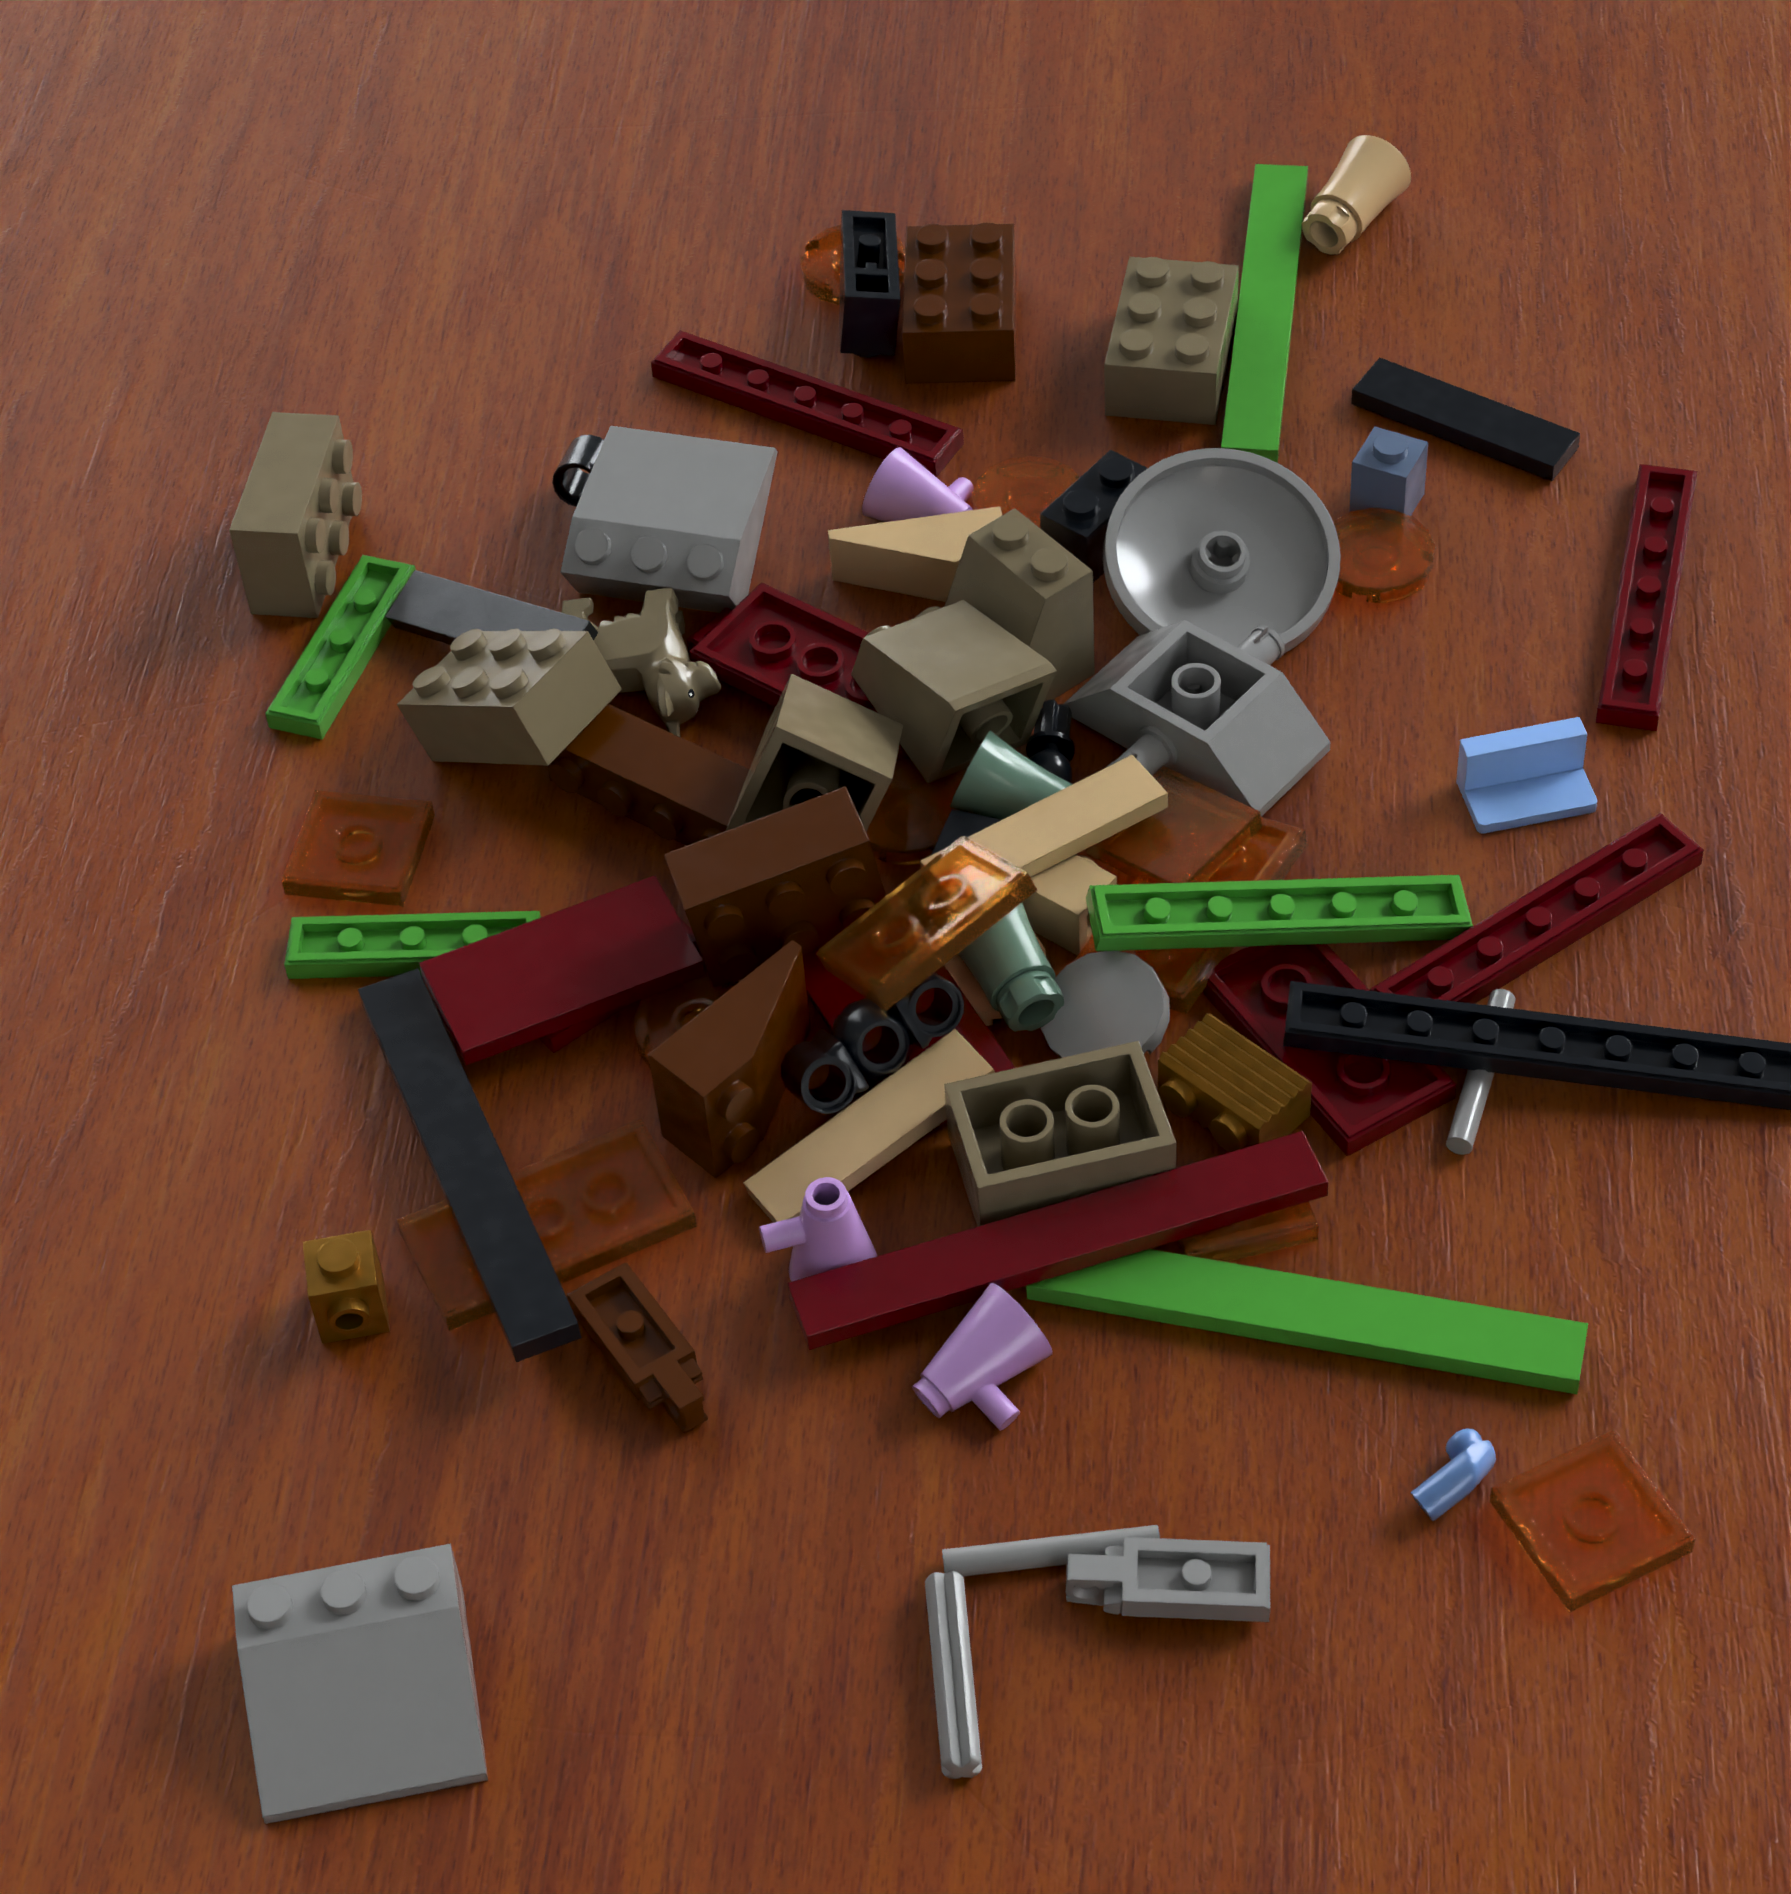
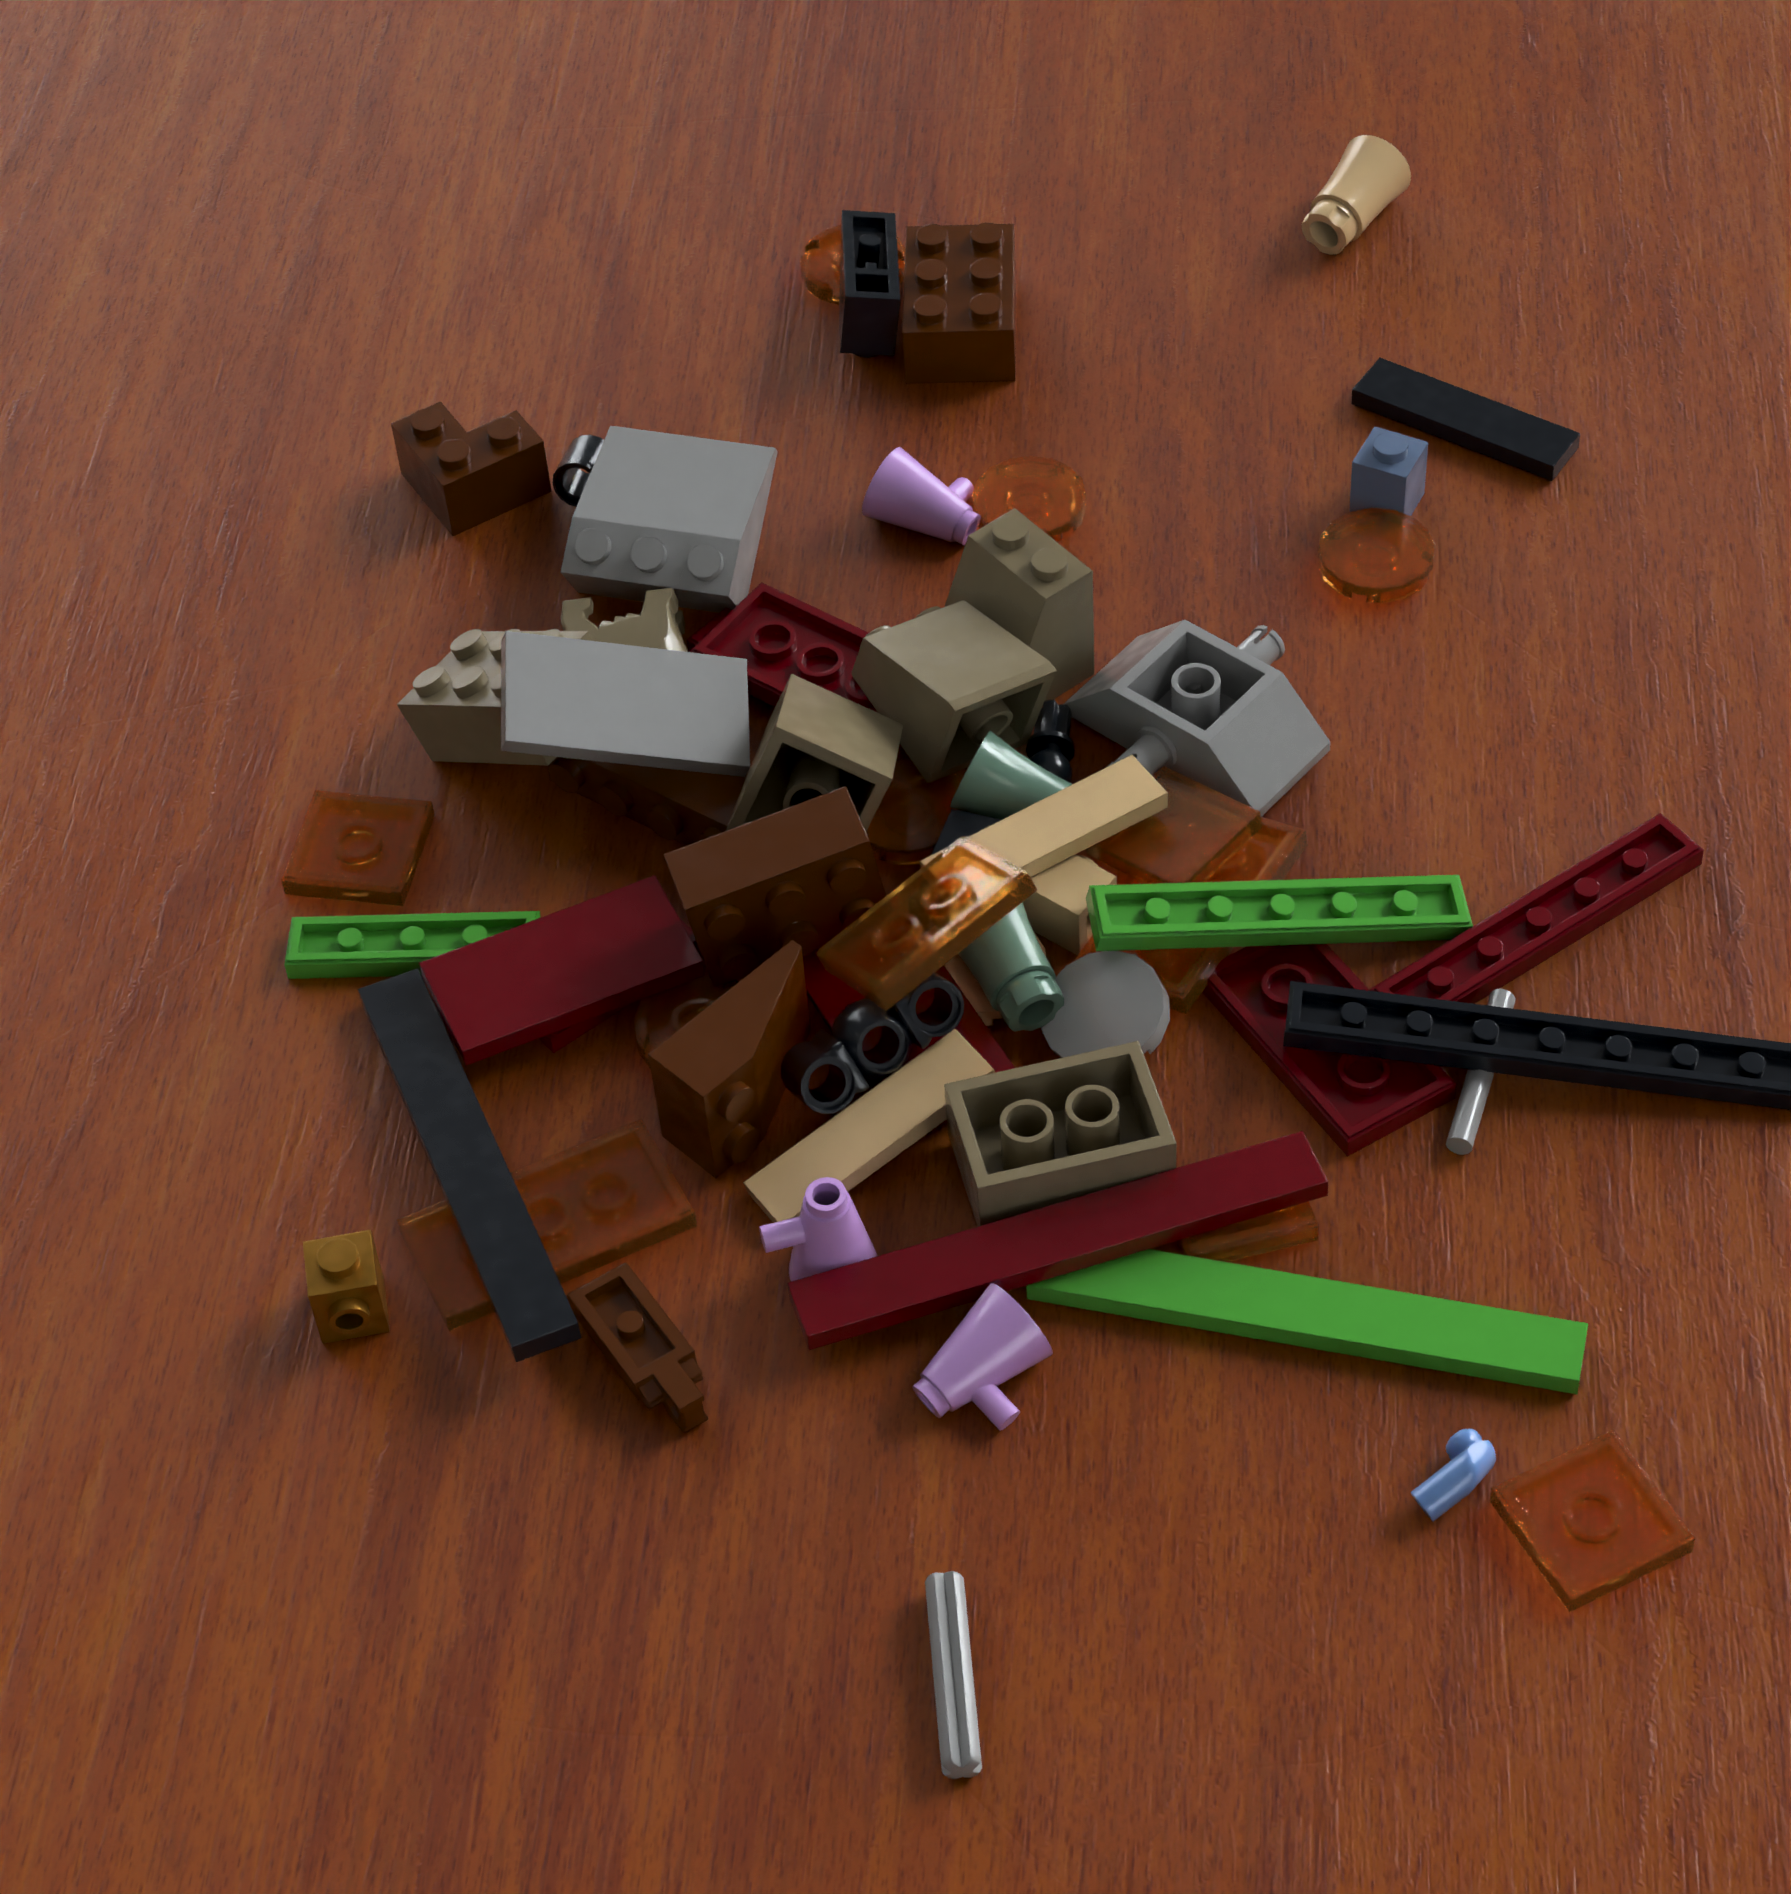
(295, 515): dark tan brick -> none
(339, 649): bright green tile -> none
(359, 1683): light grey slope -> none
(449, 608): black tile -> none
(473, 472): none -> reddish brown brick
(624, 704): none -> light grey tile
(805, 401): dark red tile -> none
(907, 554): tan slope -> none
(1036, 1552): light grey bar -> none
(1082, 512): black brick -> none
(1171, 340): dark tan brick -> none
(1175, 1579): light grey hinge -> none
(1222, 546): light grey dish -> none
(1231, 1086): pearl gold brick -> none
(1265, 311): bright green tile -> none
(1525, 775): light blue panel -> none
(1647, 598): dark red tile -> none

